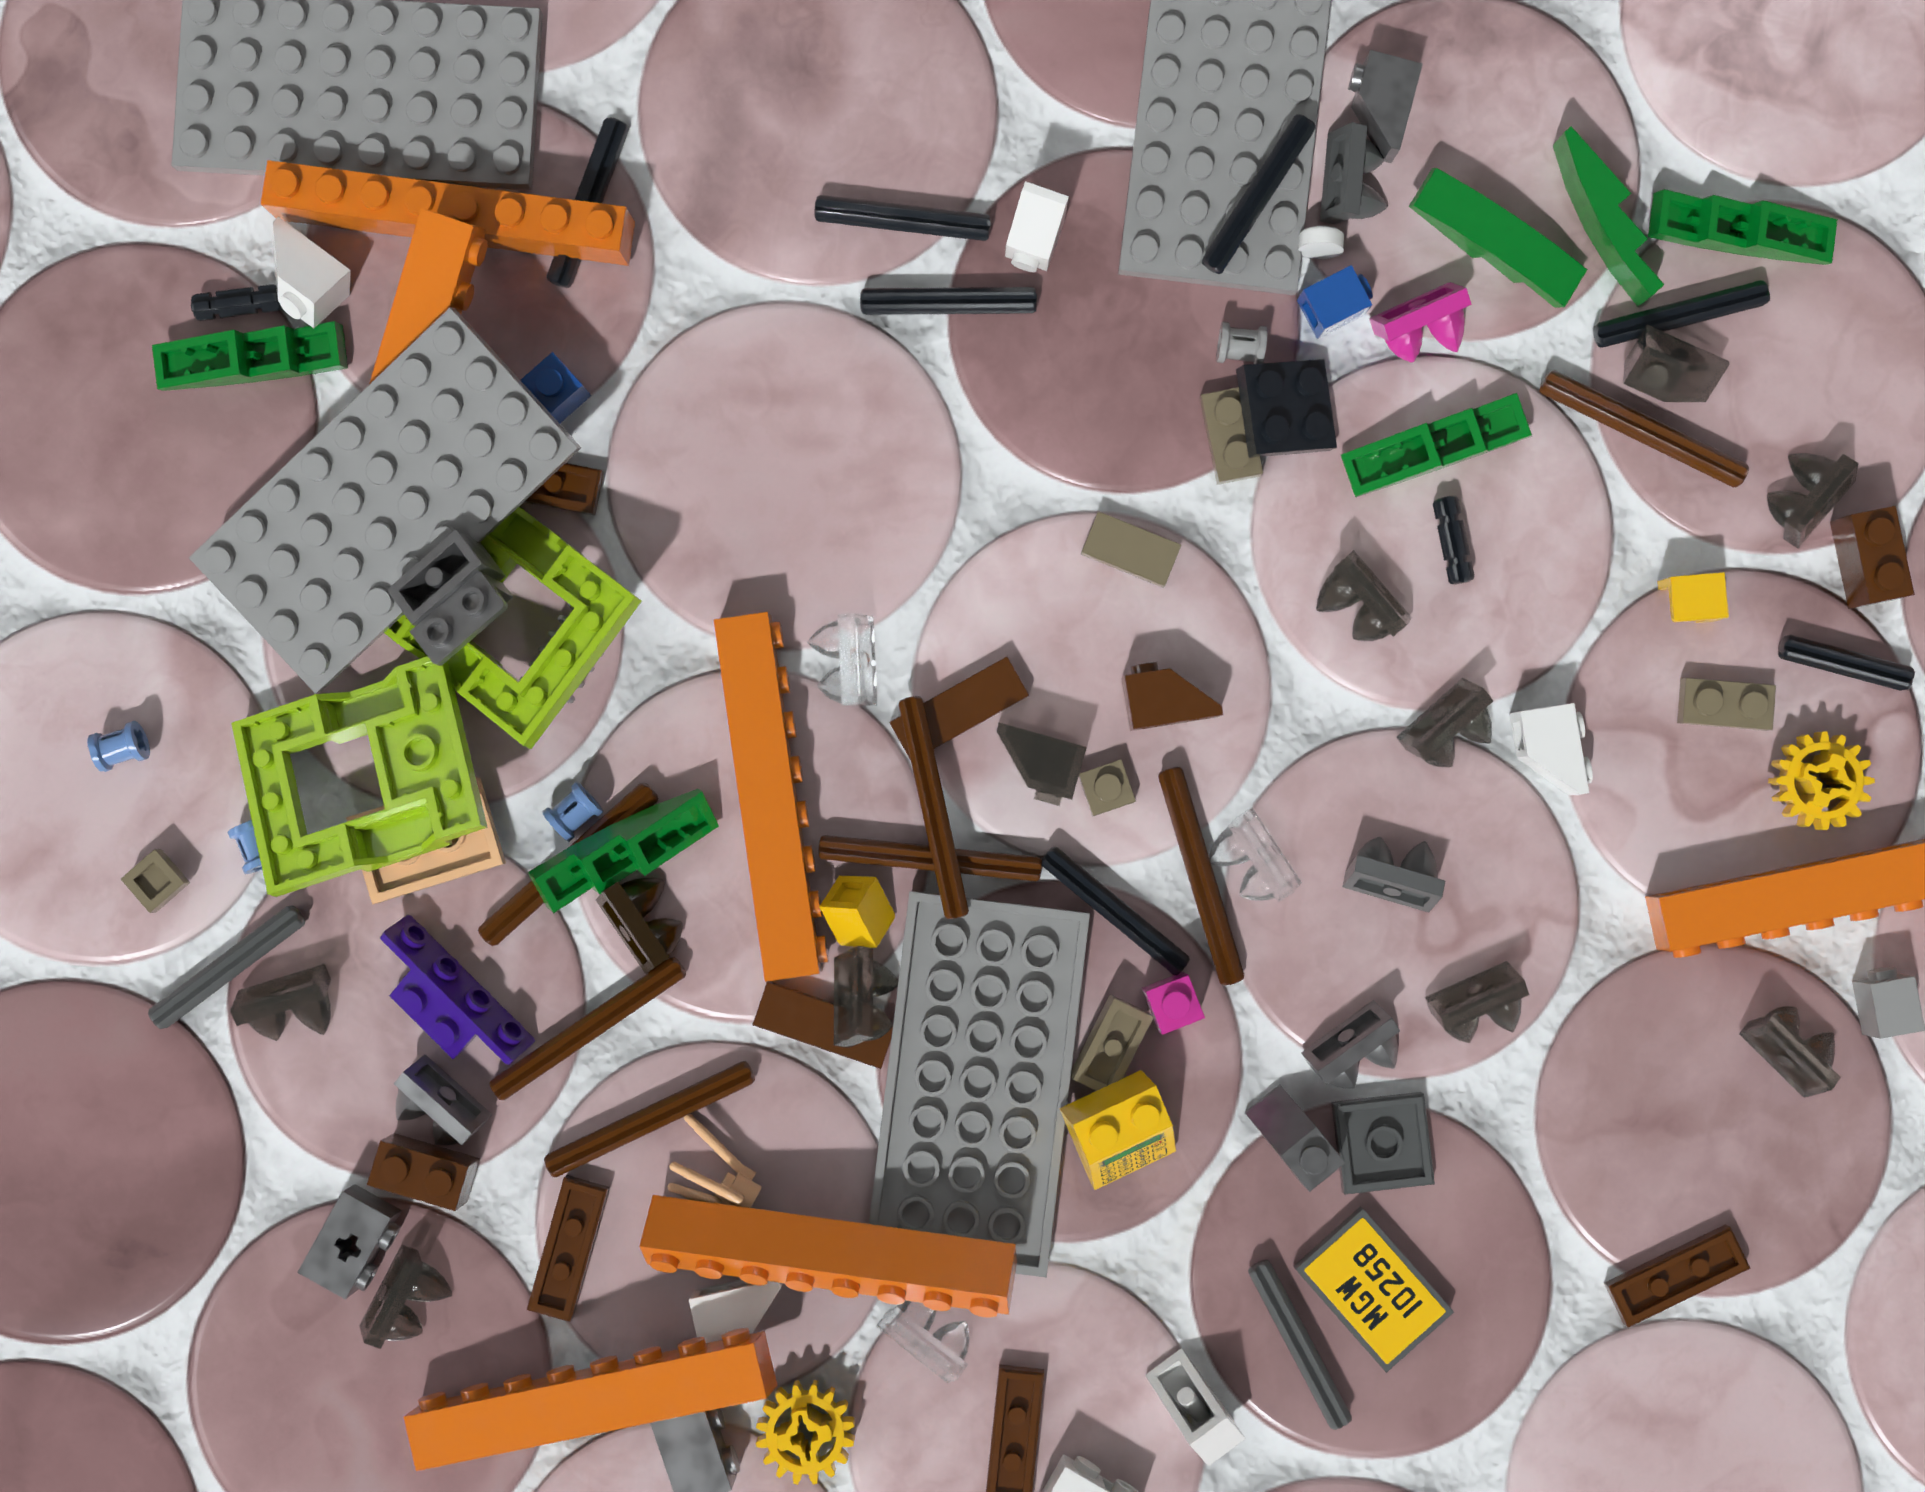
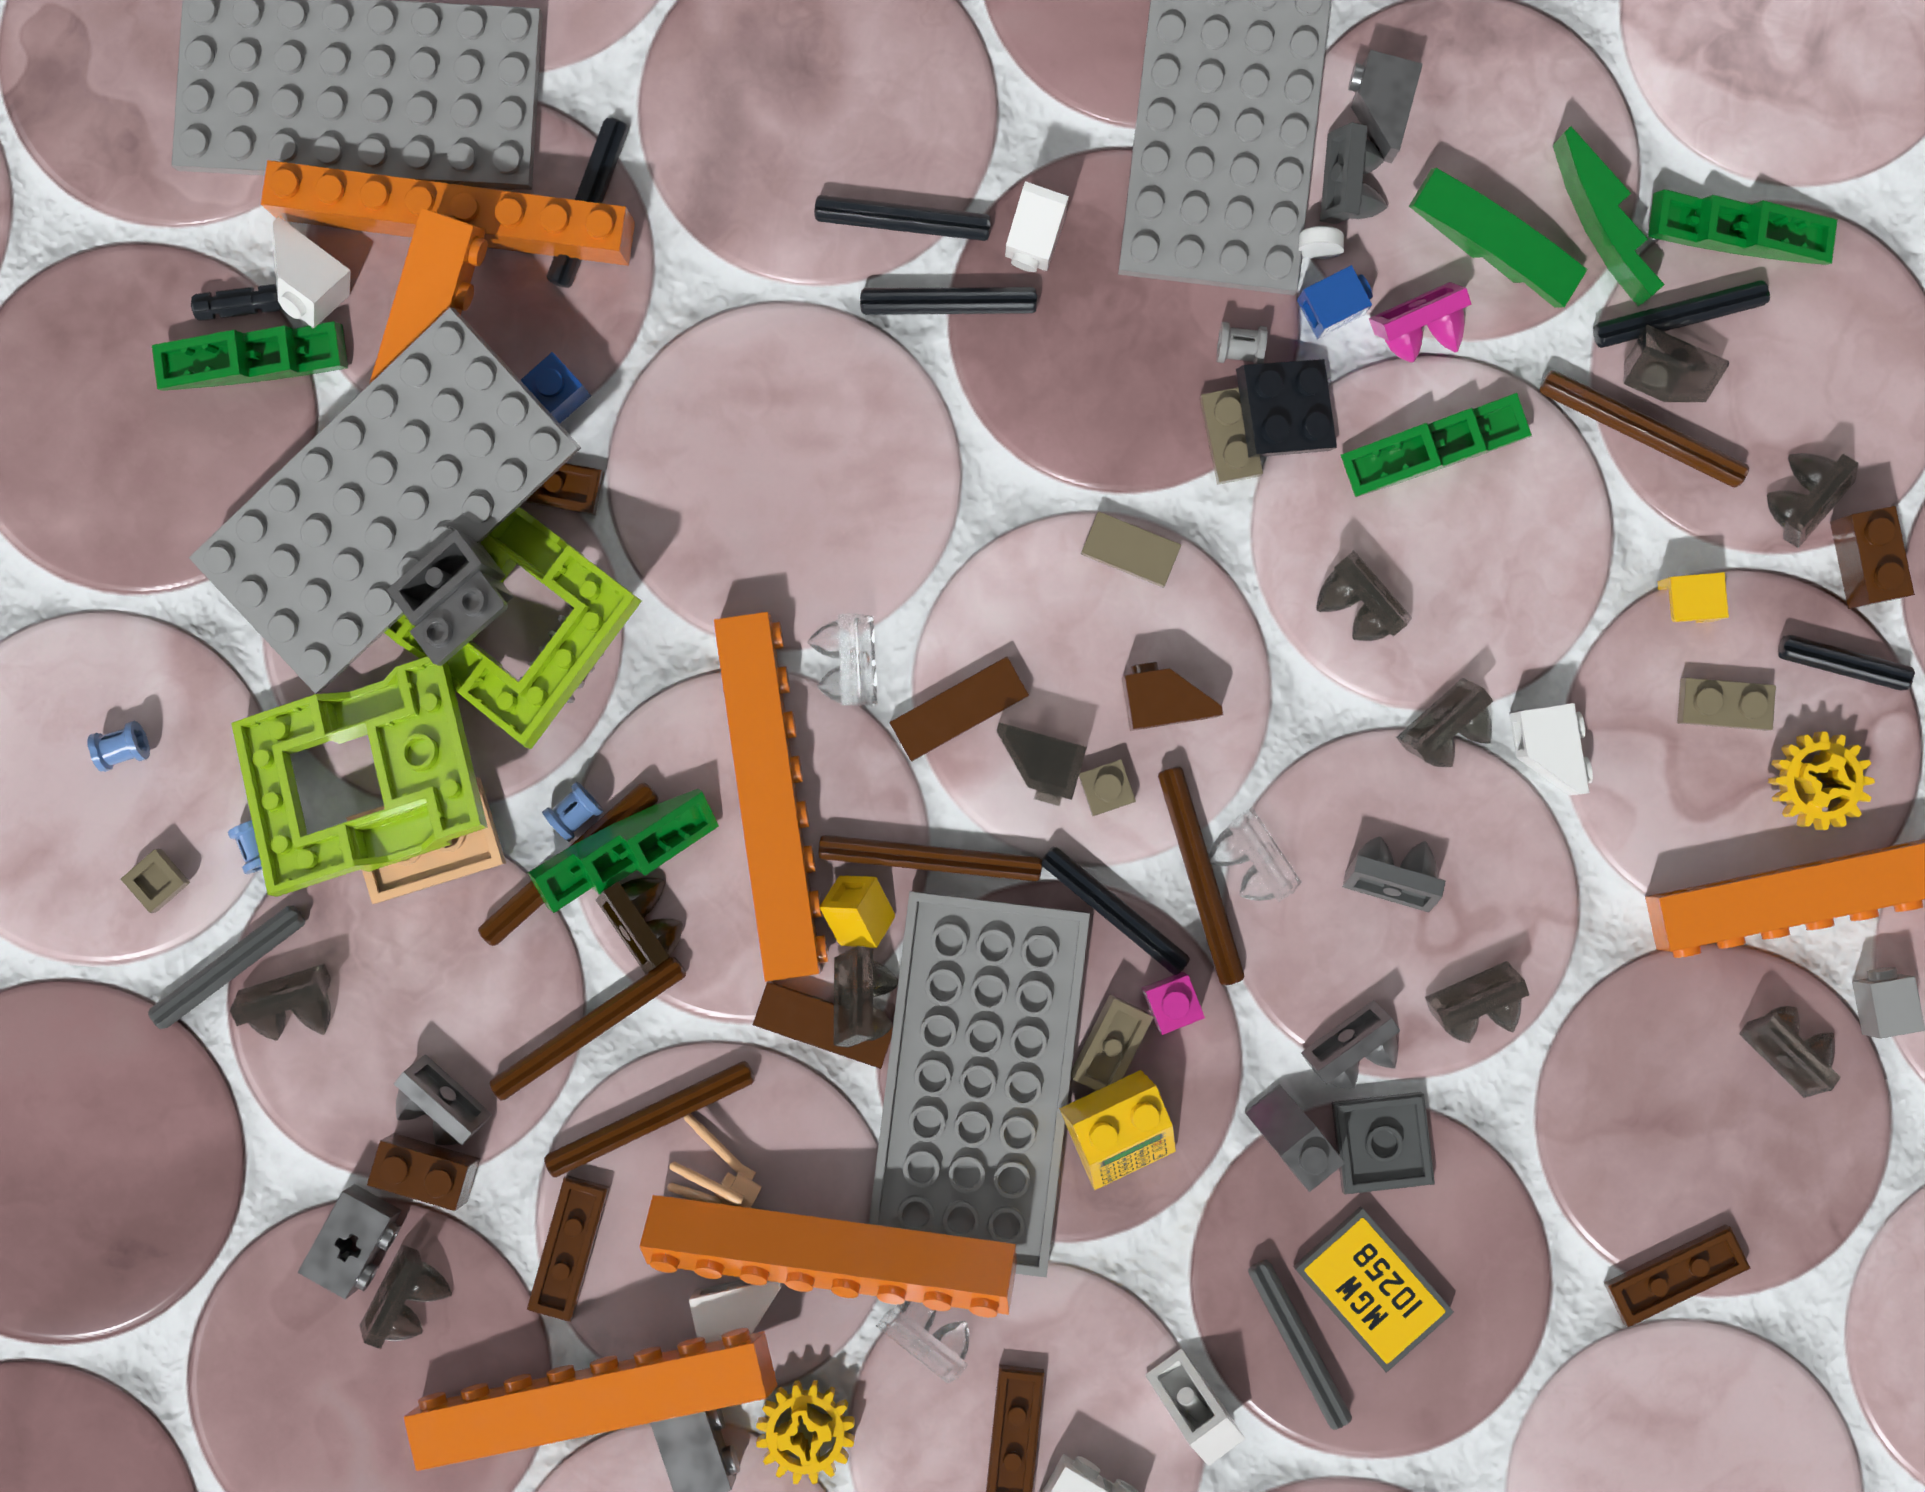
(448, 999): dark purple bracket -> none
(933, 807): reddish brown axle -> none
(1258, 194): black axle -> none
(1453, 540): black axle -> none

